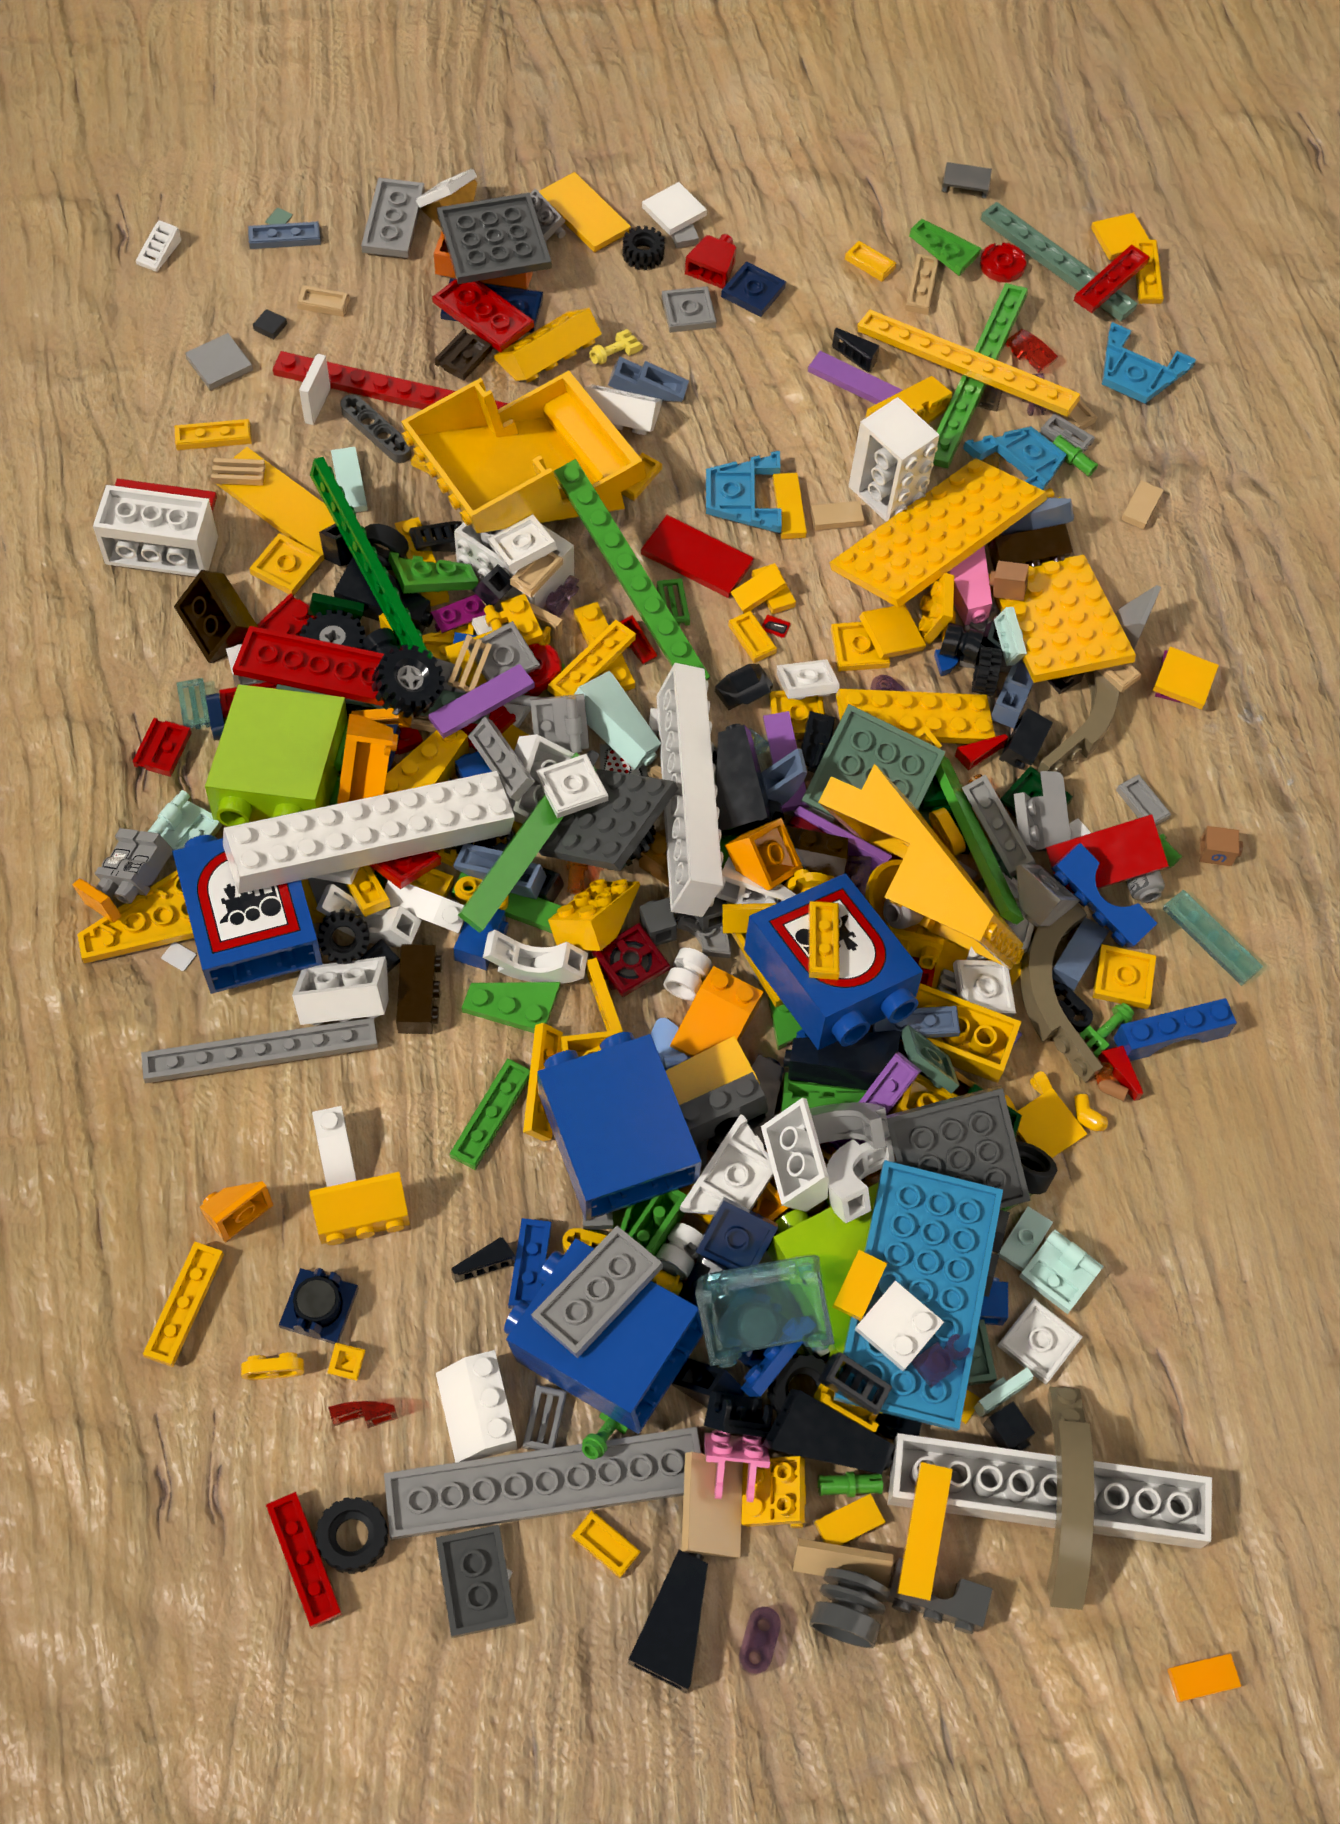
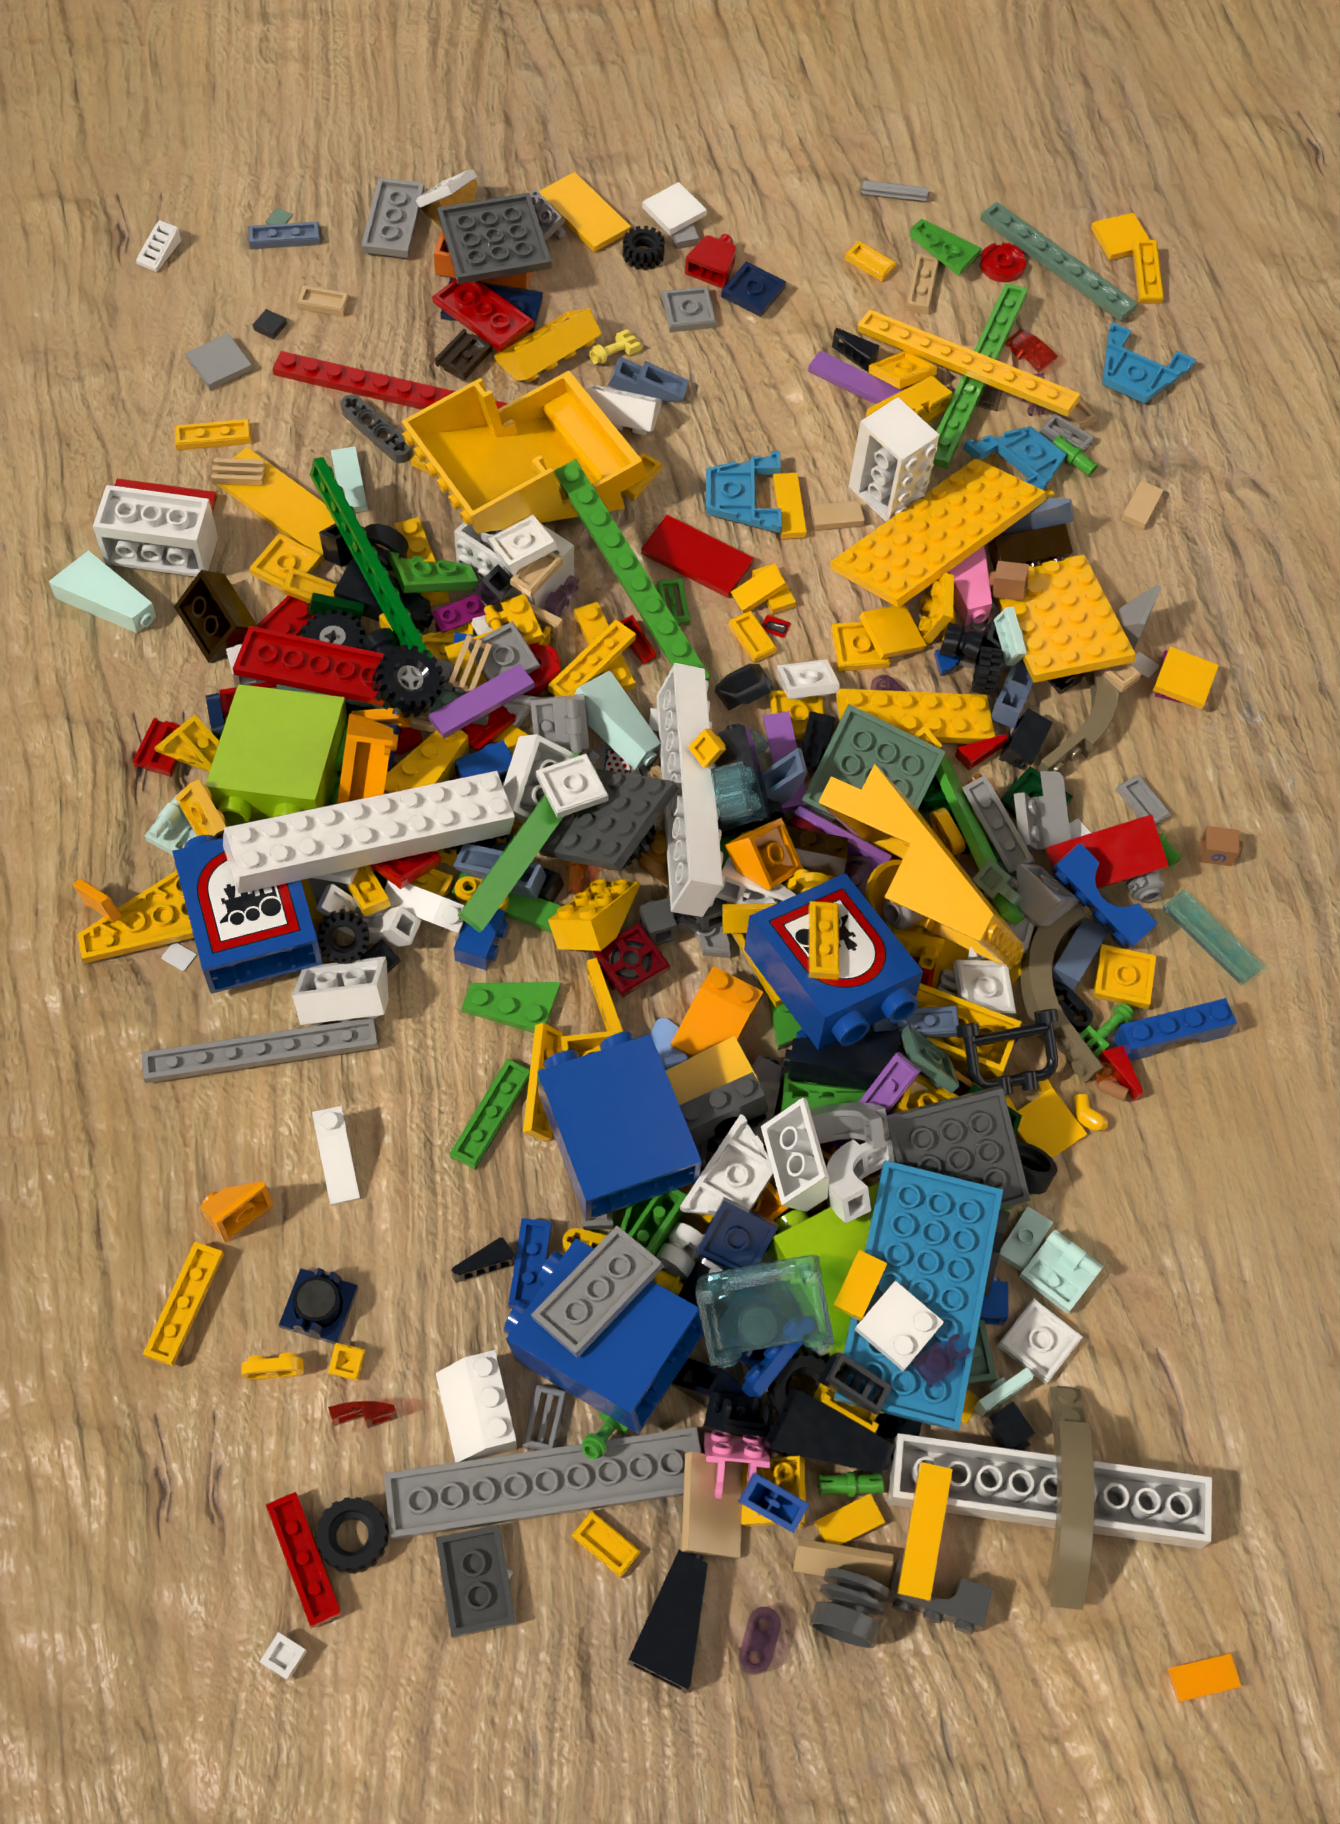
(103, 593): none -> light aqua slope
(133, 864): light grey hips -> none
(191, 744): none -> yellow wing
(197, 722): clear light blue tile -> none
(200, 810): none -> yellow plate
(283, 1656): none -> white plate
(302, 585): none -> yellow tile
(315, 389): white tile -> none
(359, 1208): yellow slope -> none
(418, 989): dark brown brick -> none
(438, 531): black slope -> none
(501, 758): light grey plate -> none
(535, 964): white arch -> none
(688, 972): white wheel -> none
(707, 748): none -> yellow tile
(734, 792): none -> clear light blue brick
(773, 1502): none -> blue slope
(895, 190): none -> light grey axle
(902, 369): none -> yellow tile
(967, 177): dark grey hinge -> none
(995, 881): none -> sand green plate
(1028, 1080): none -> black bar
(1111, 278): red plate -> none
(1144, 665): none -> white sticker

